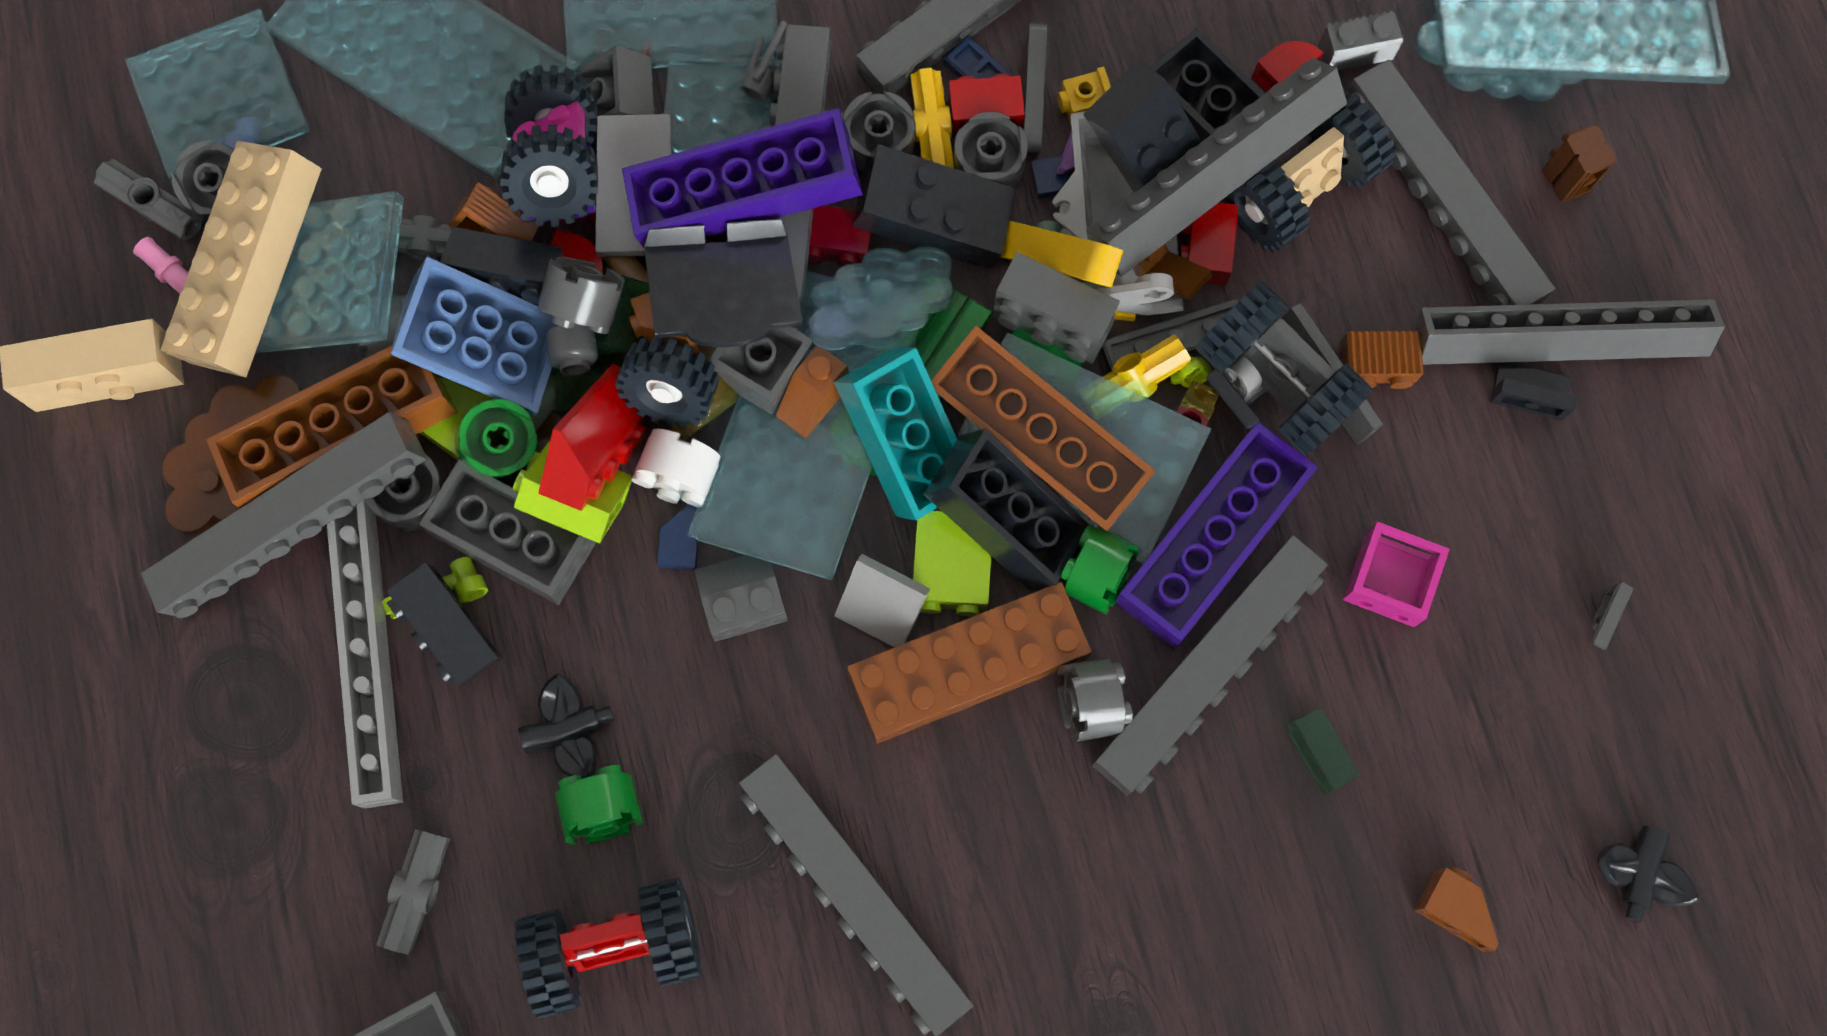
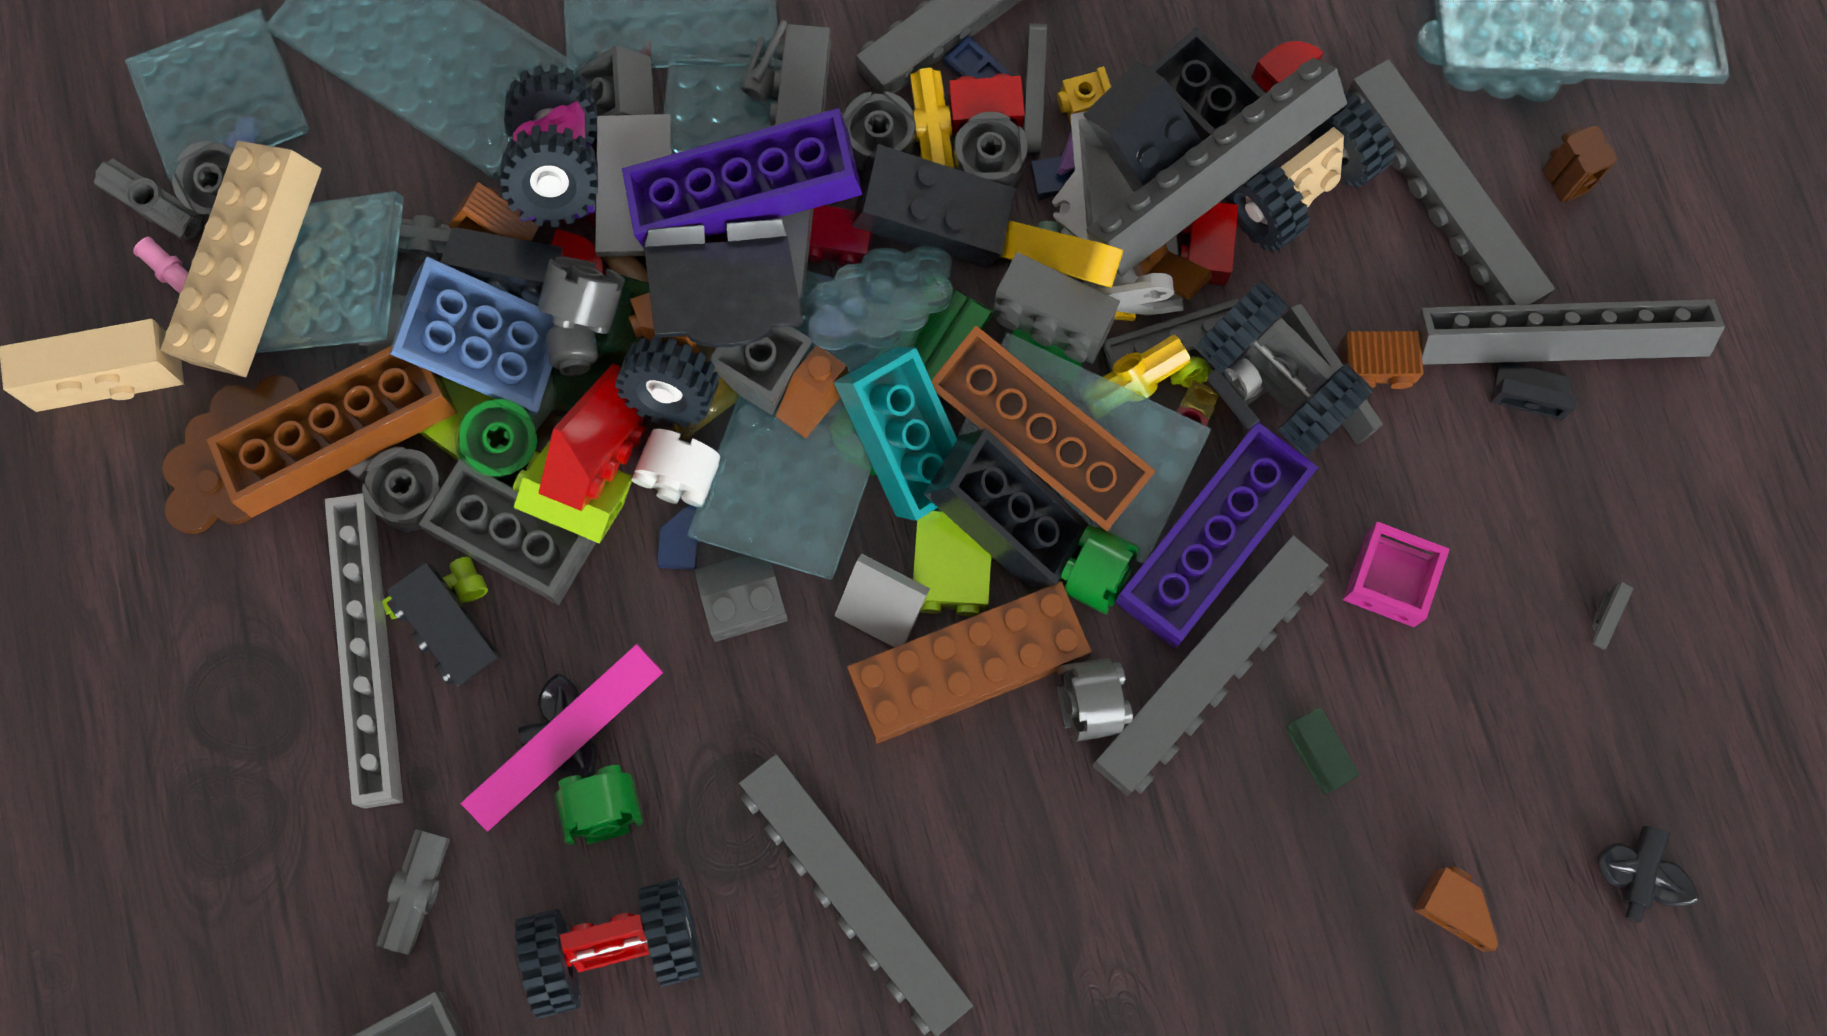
(284, 516): dark grey brick -> none
(562, 737): none -> dark pink tile
(1361, 41): dark grey brick -> none

